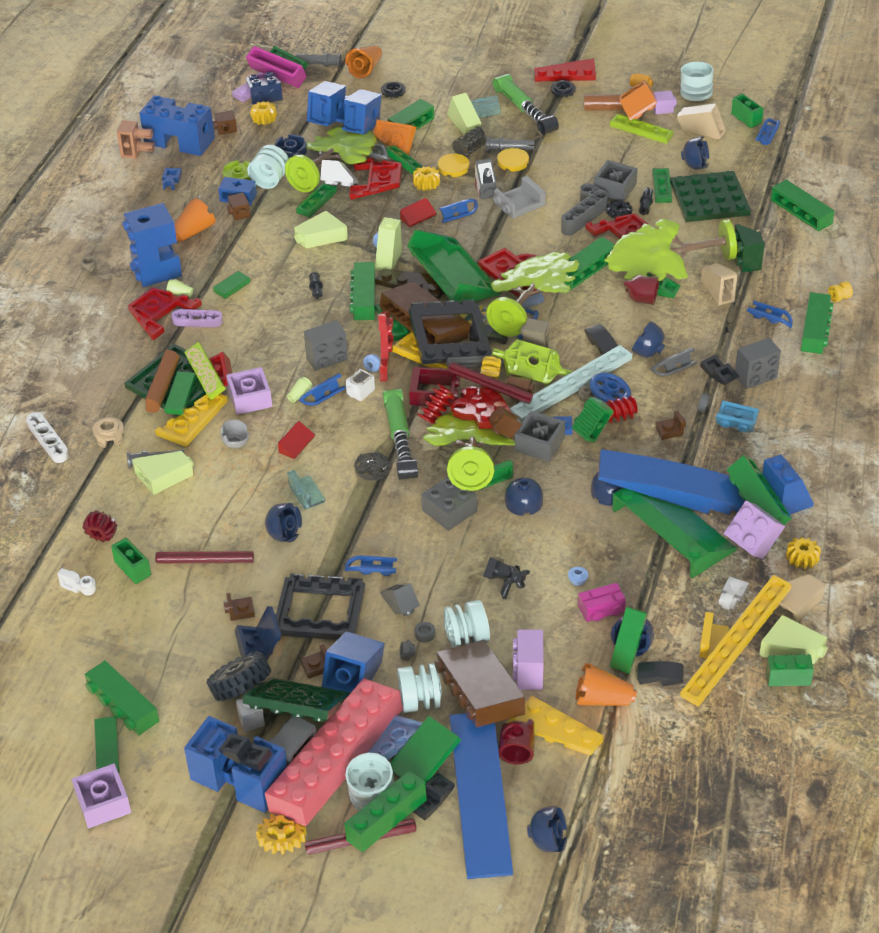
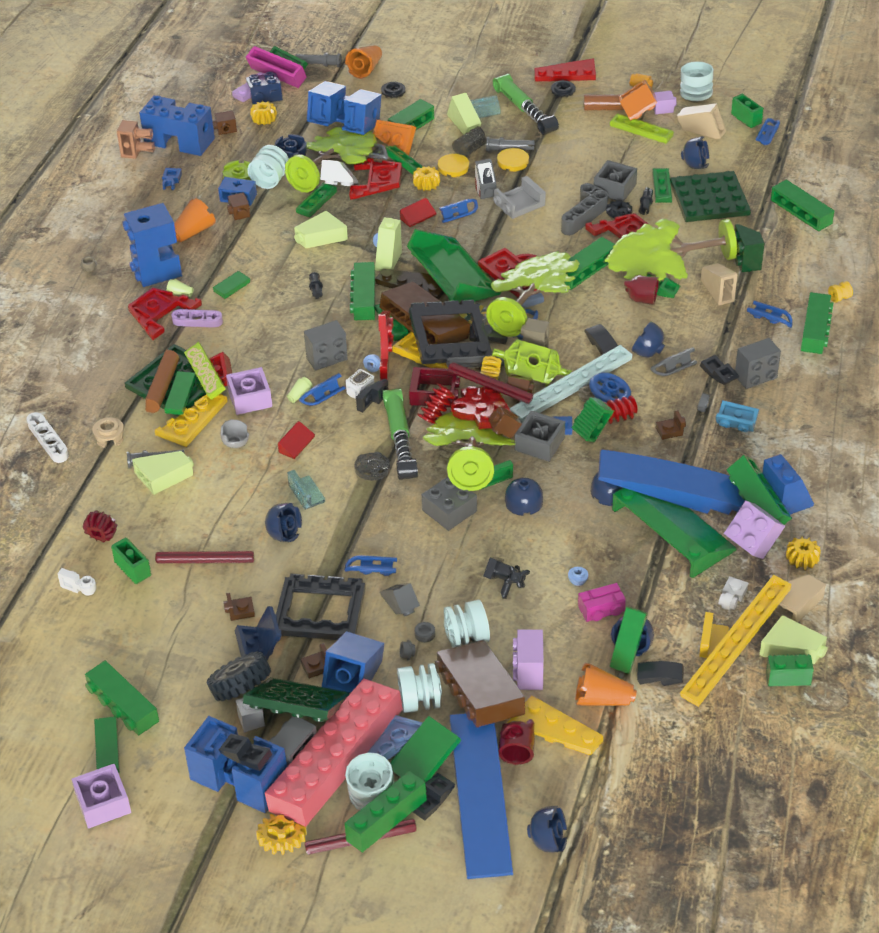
(371, 394): none -> black slope

